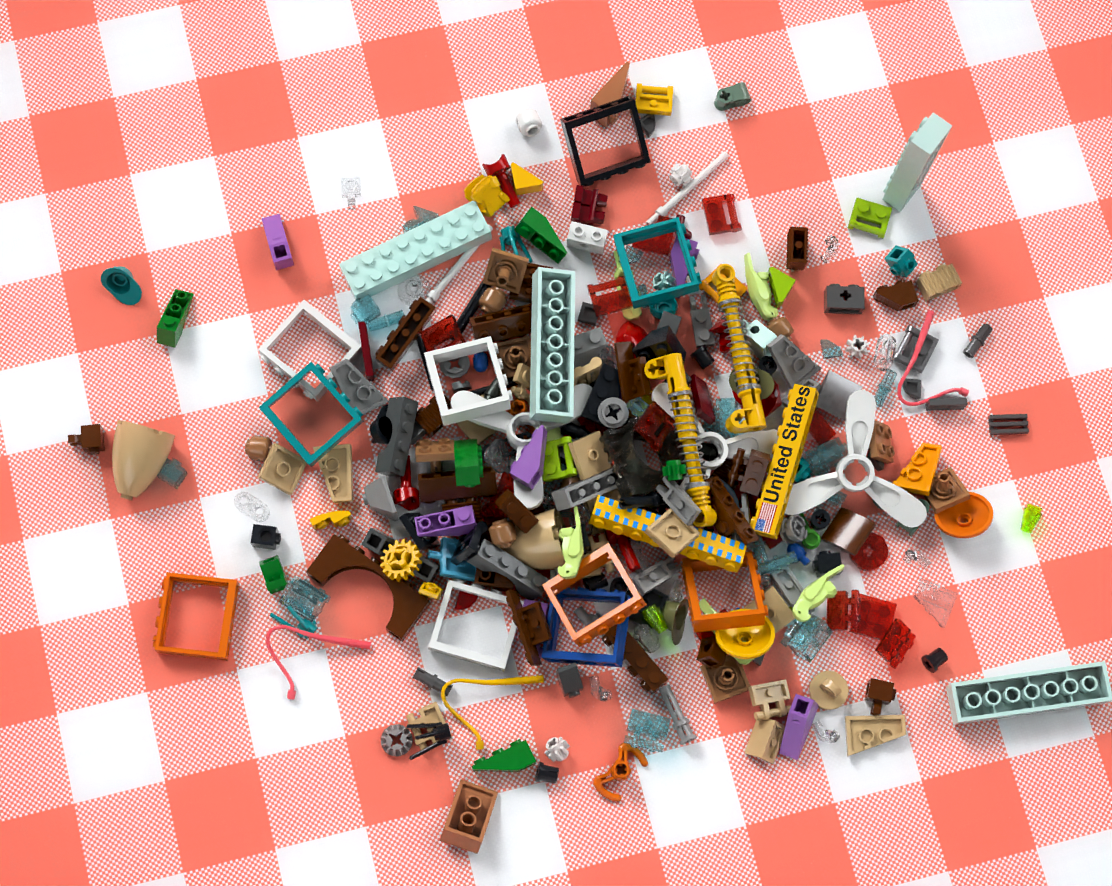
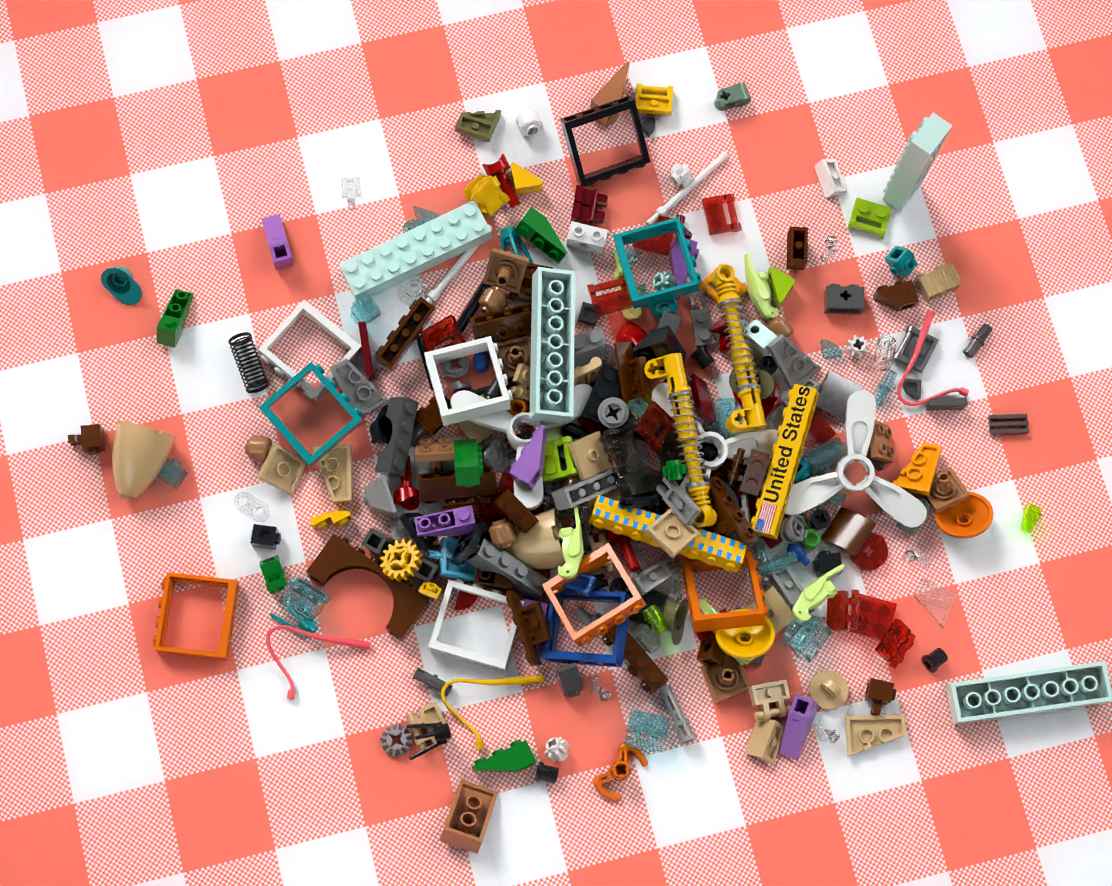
(261, 381): none -> black piece
(385, 321): clear light blue axle -> none
(478, 124): none -> olive wing
(583, 584): none -> blue tile
(830, 178): none -> white slope

